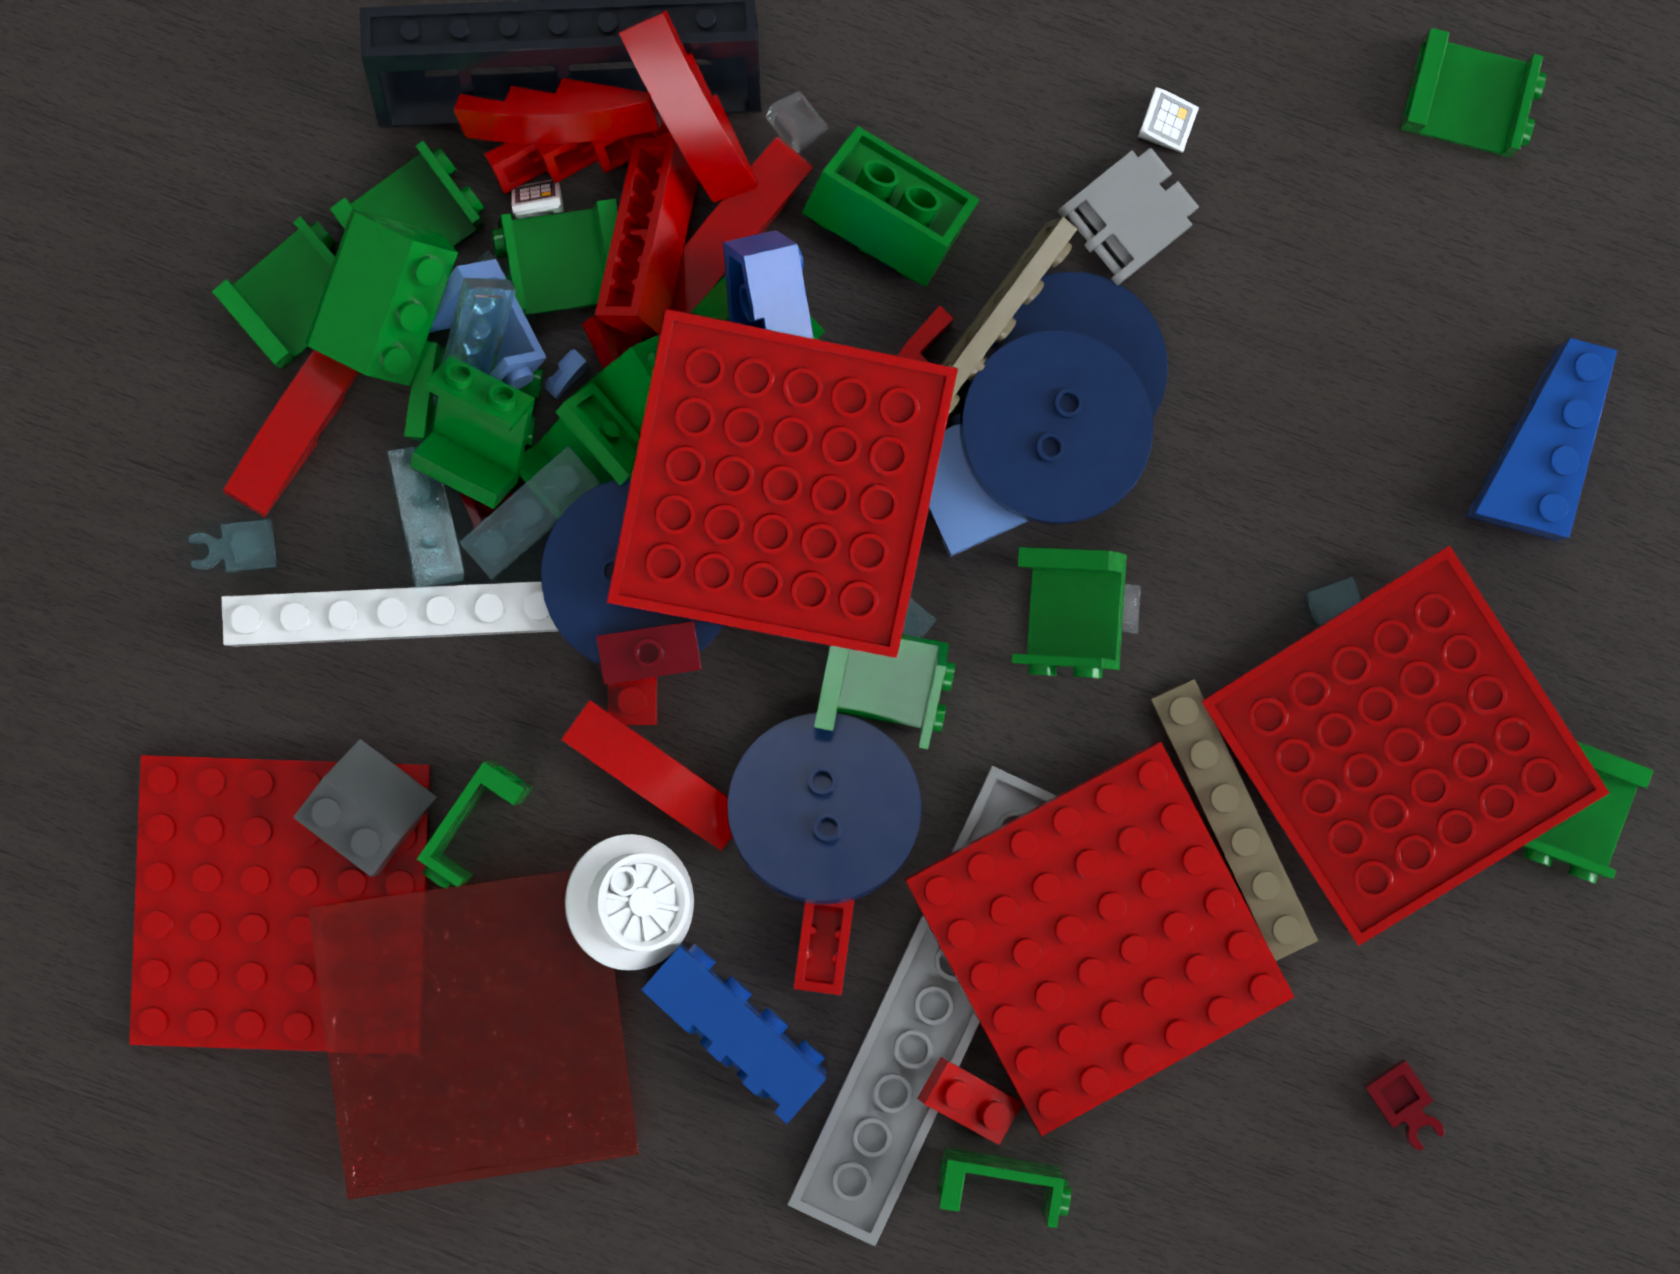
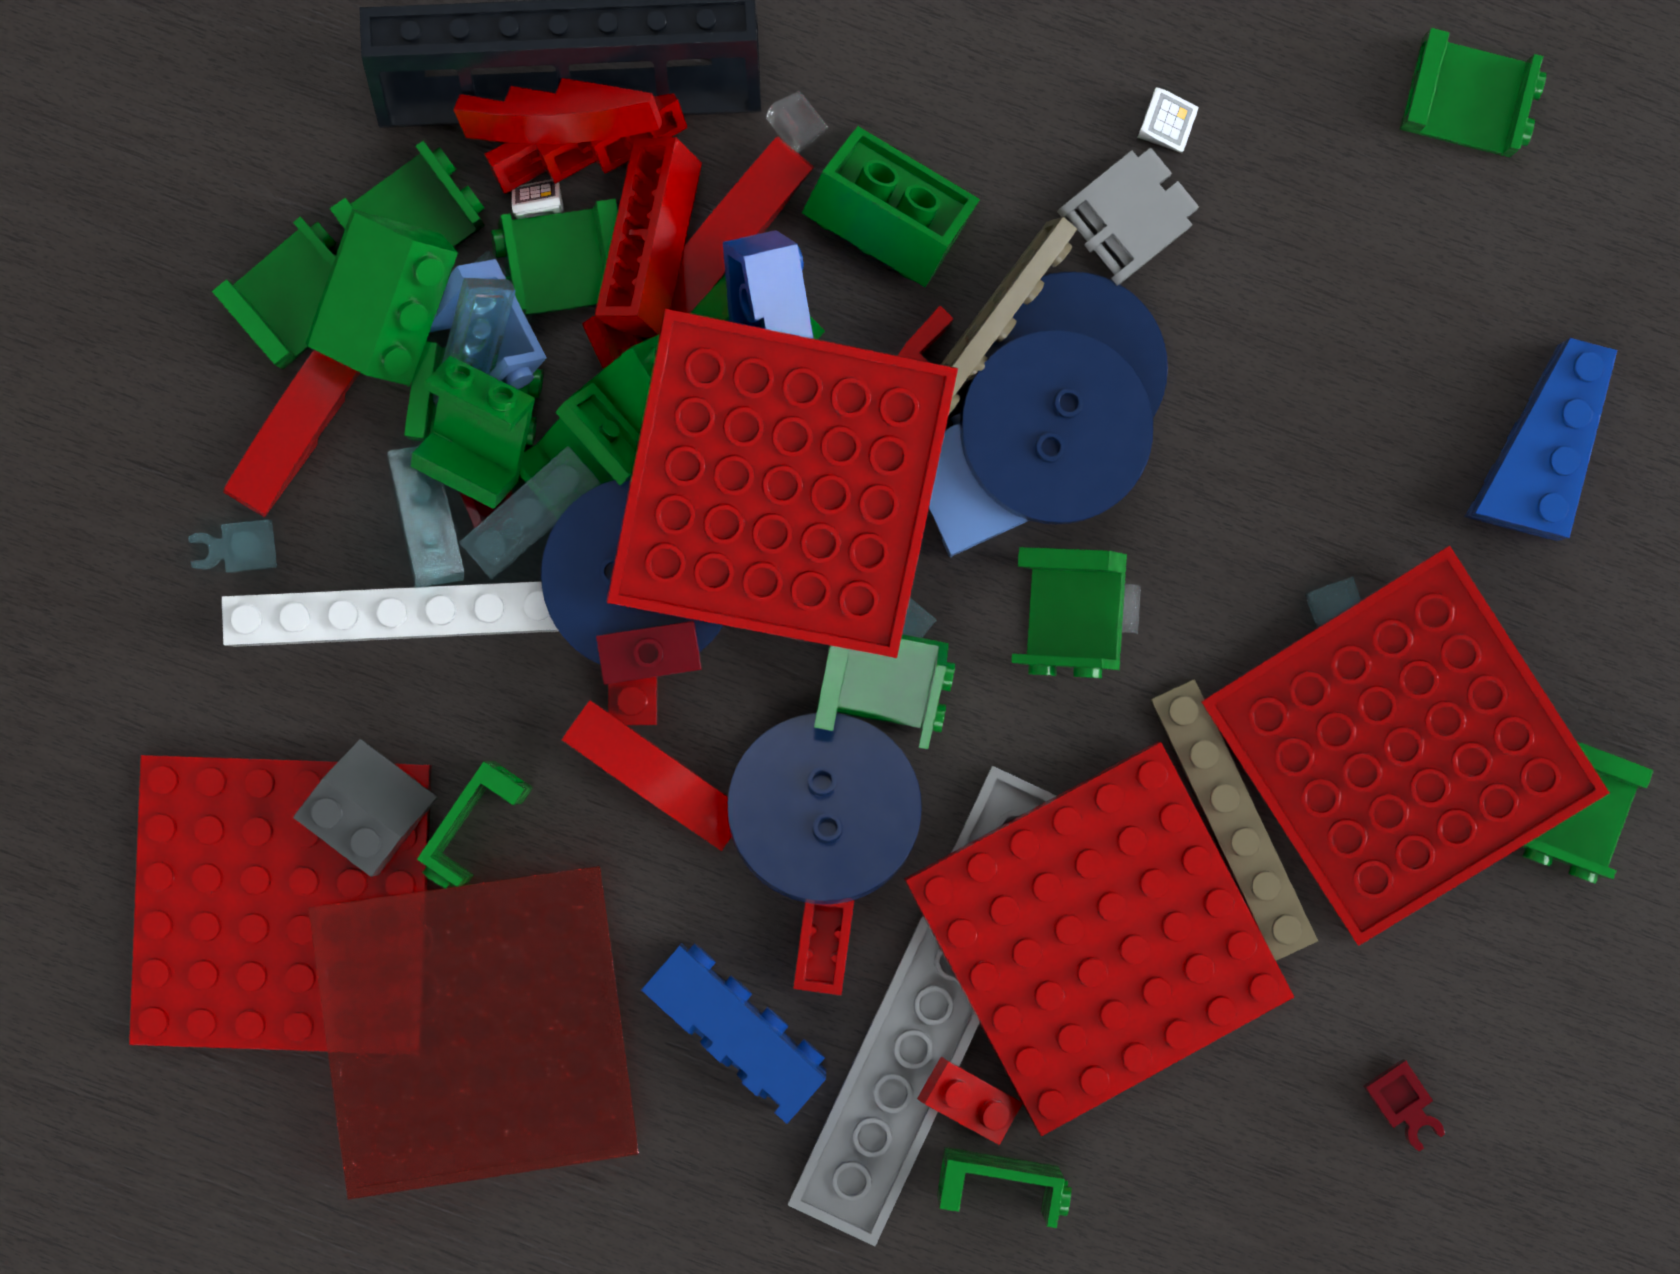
(569, 370): medium blue tile -> none
(629, 902): white wheel -> none
(688, 106): red slope -> none

